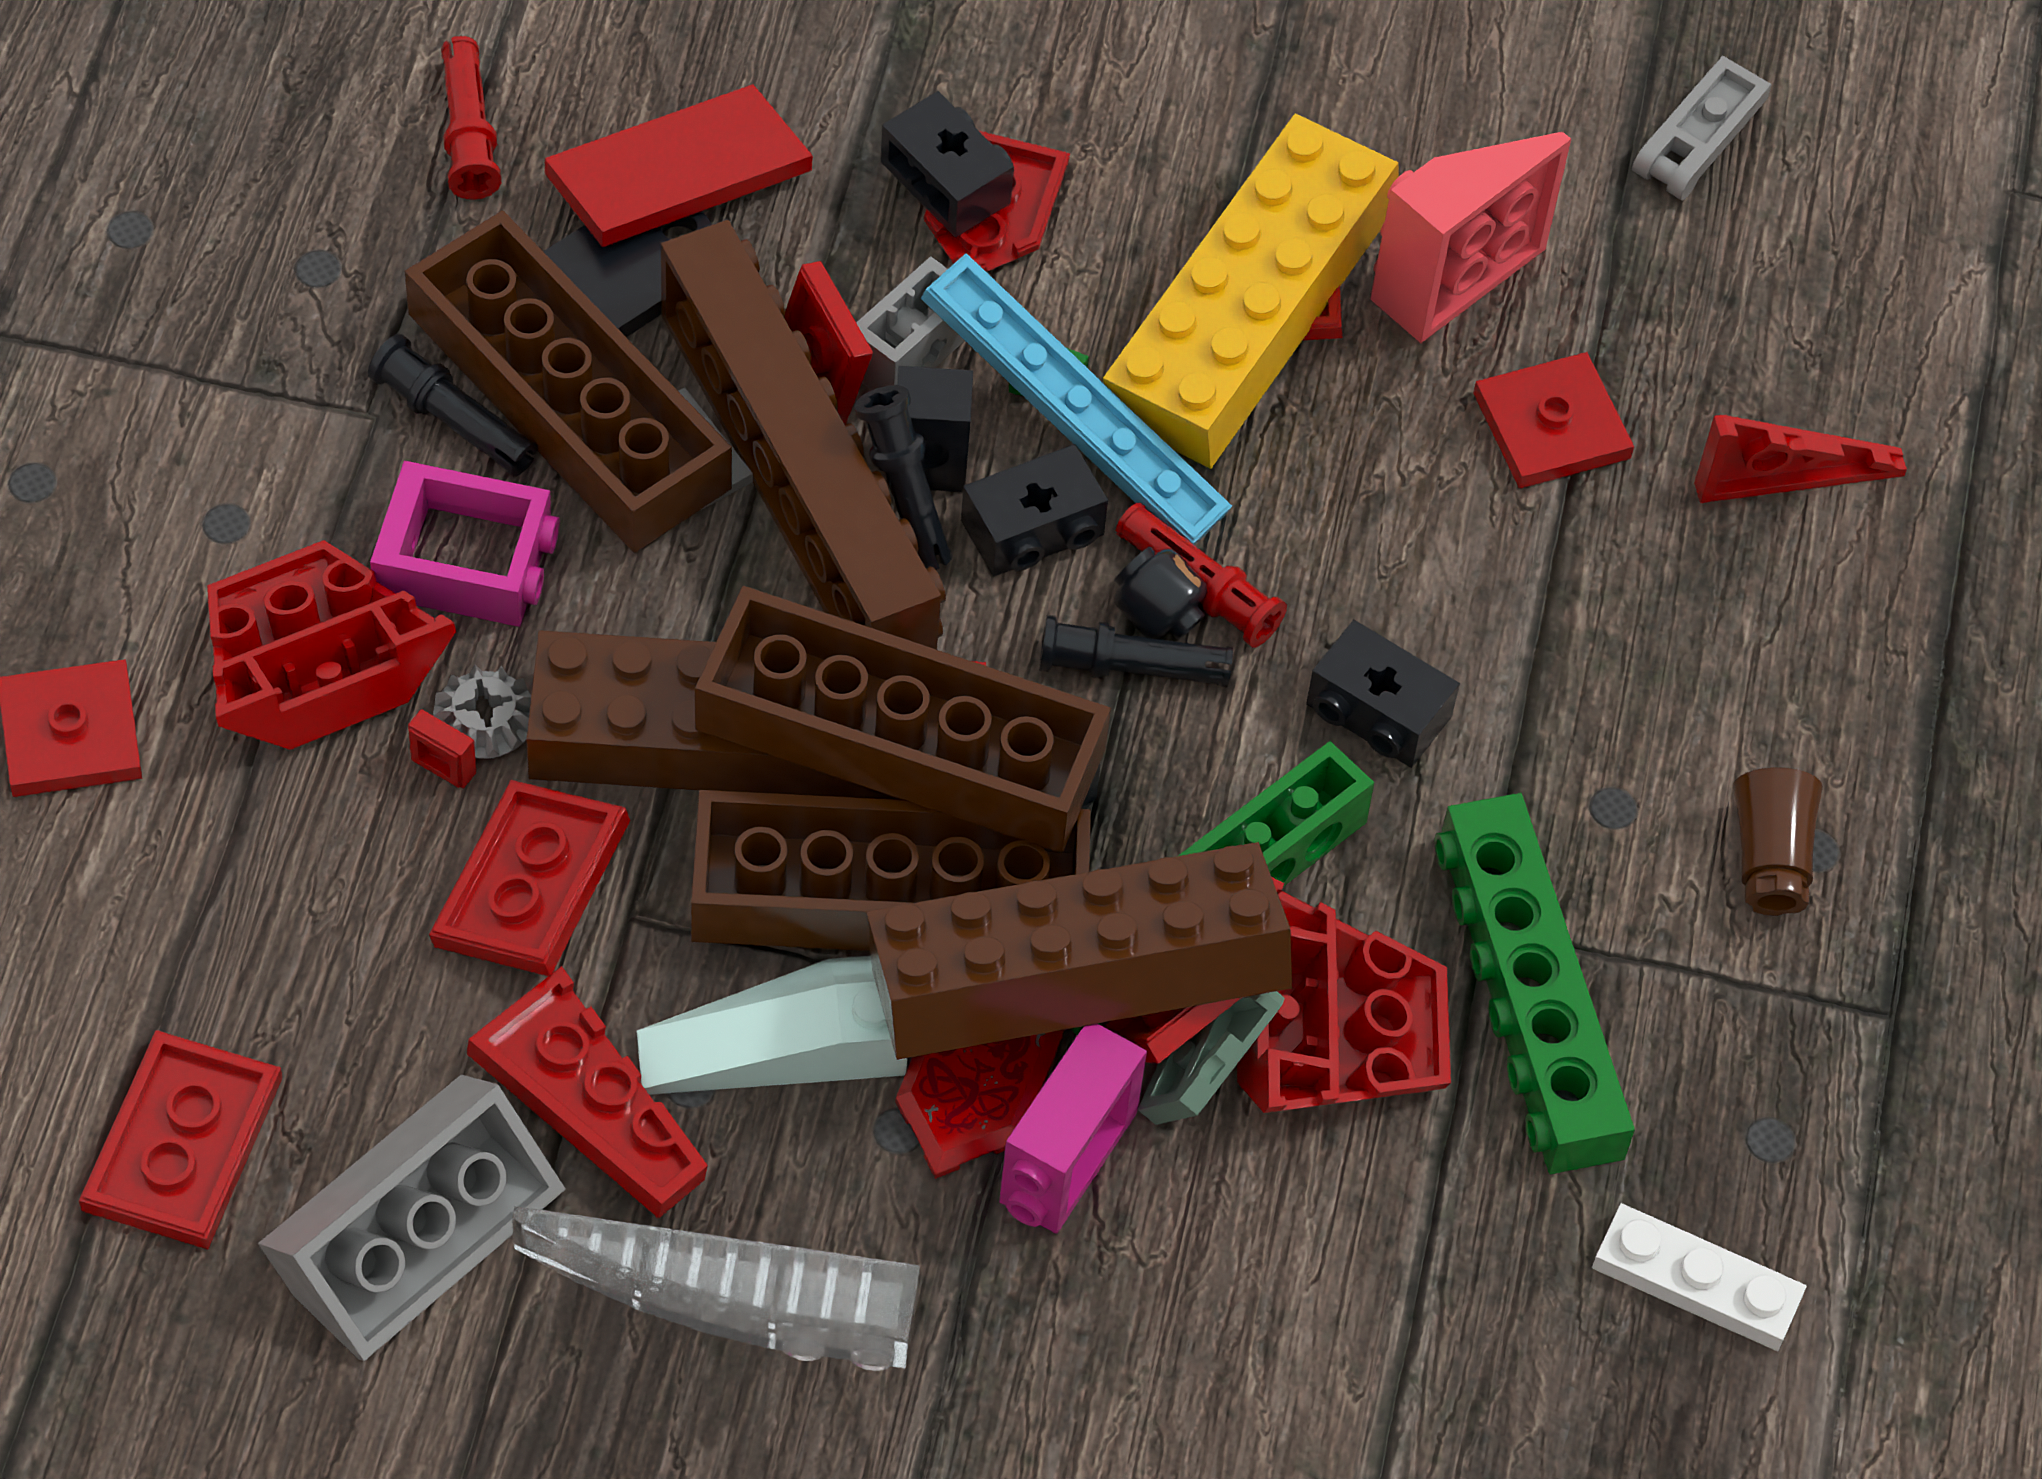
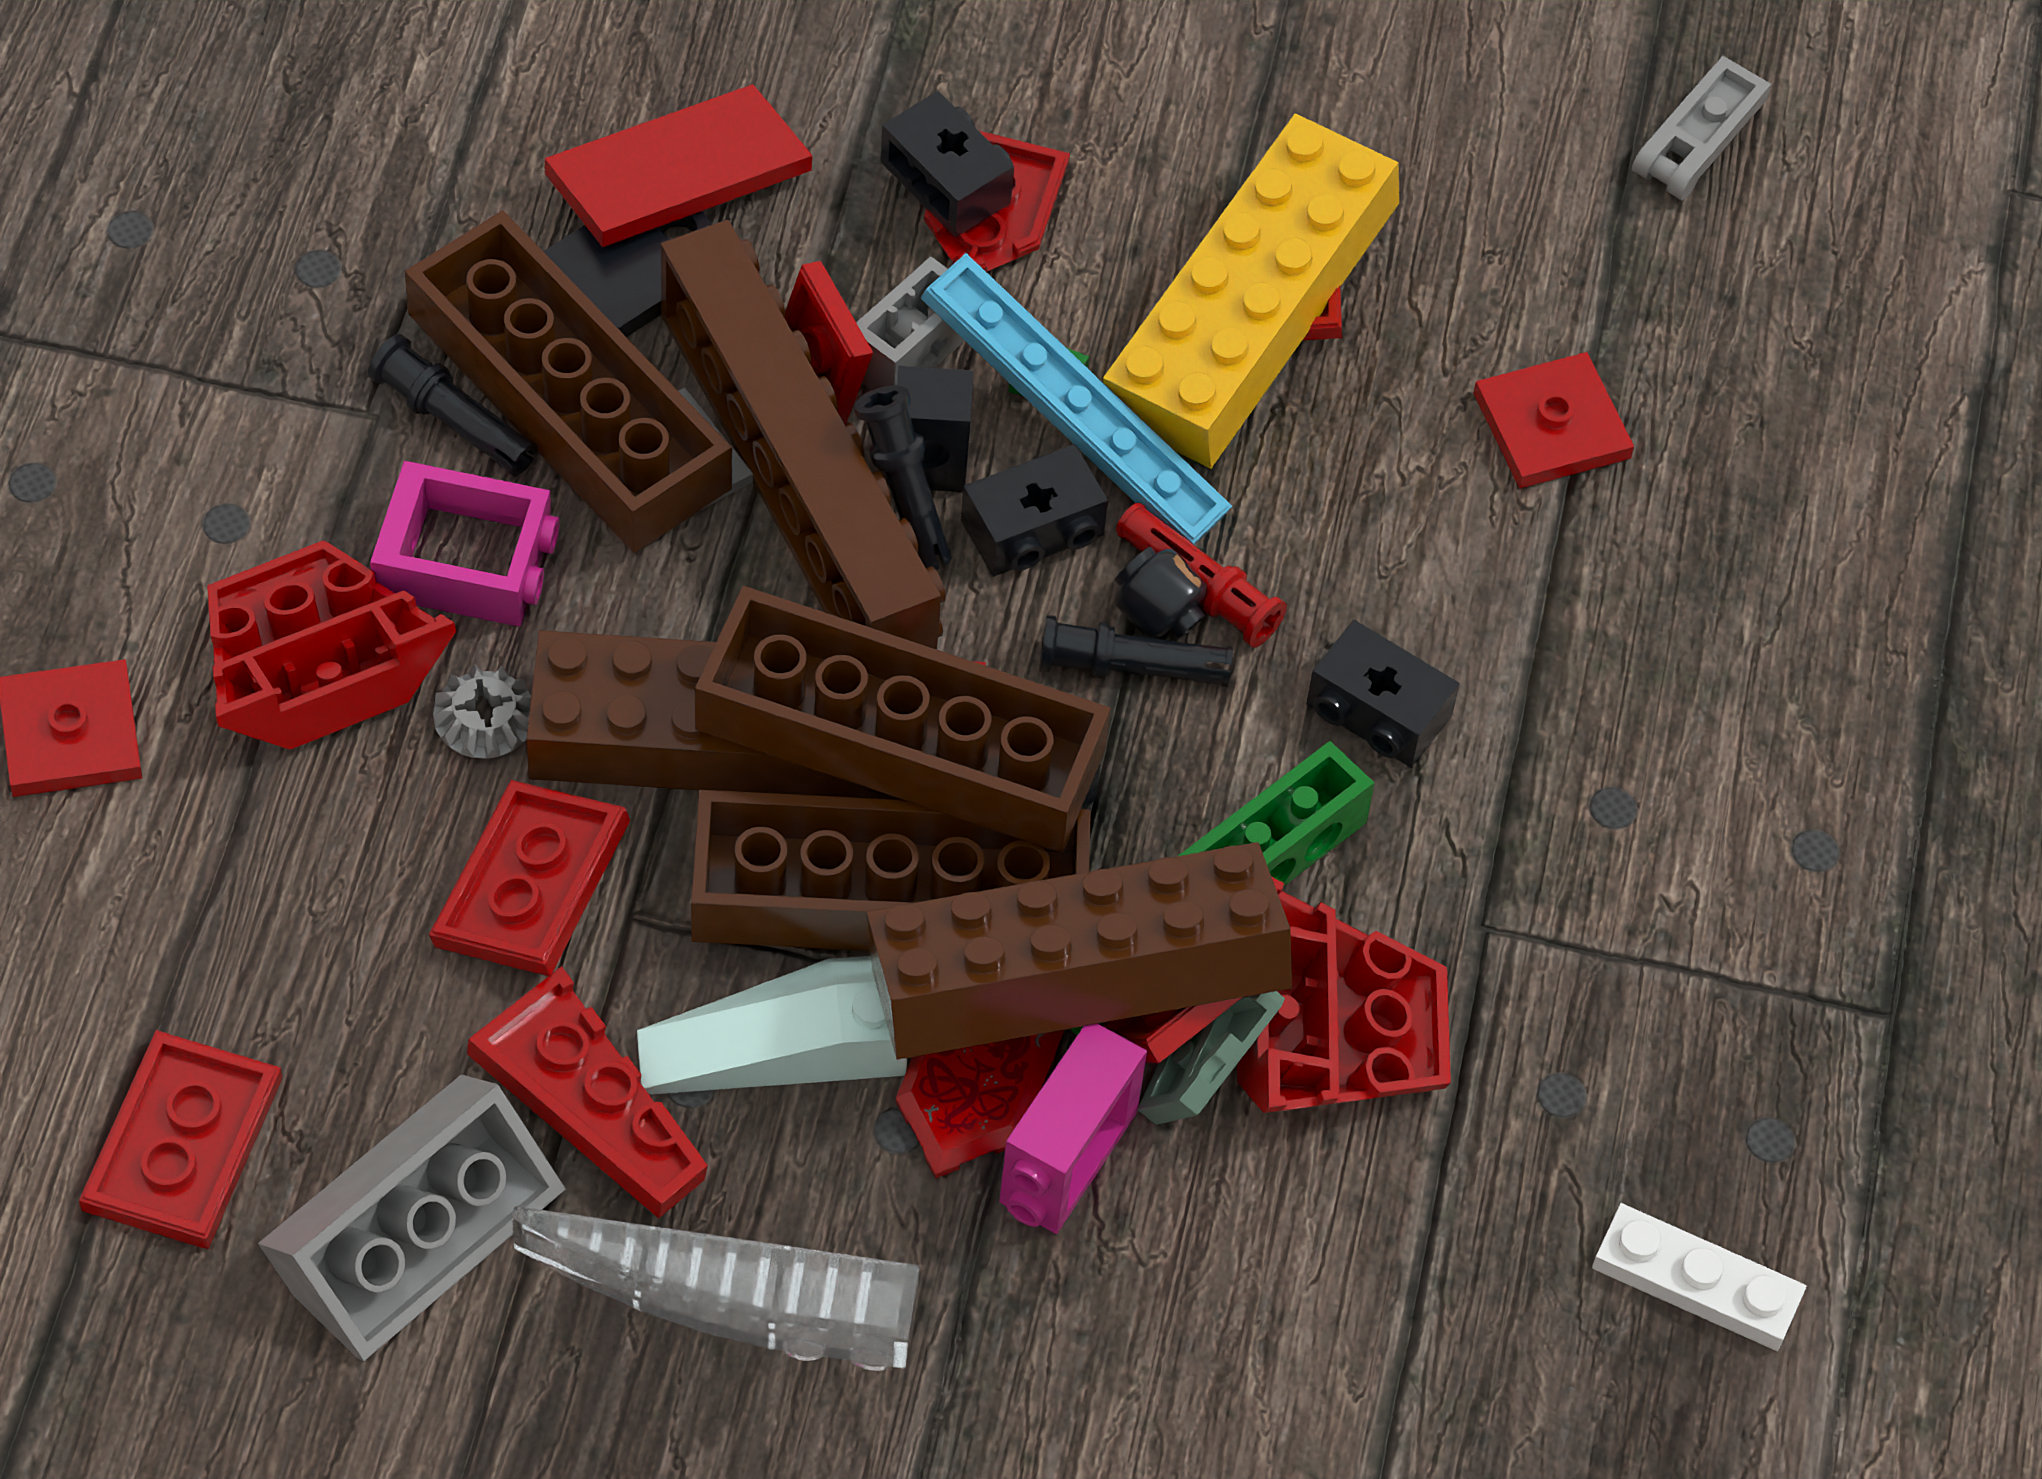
(442, 749): red tile -> none
(469, 136): red pin -> none
(1465, 228): coral slope -> none
(1502, 837): green brick -> none
(1768, 458): red wing -> none
(1777, 837): reddish brown plant -> none

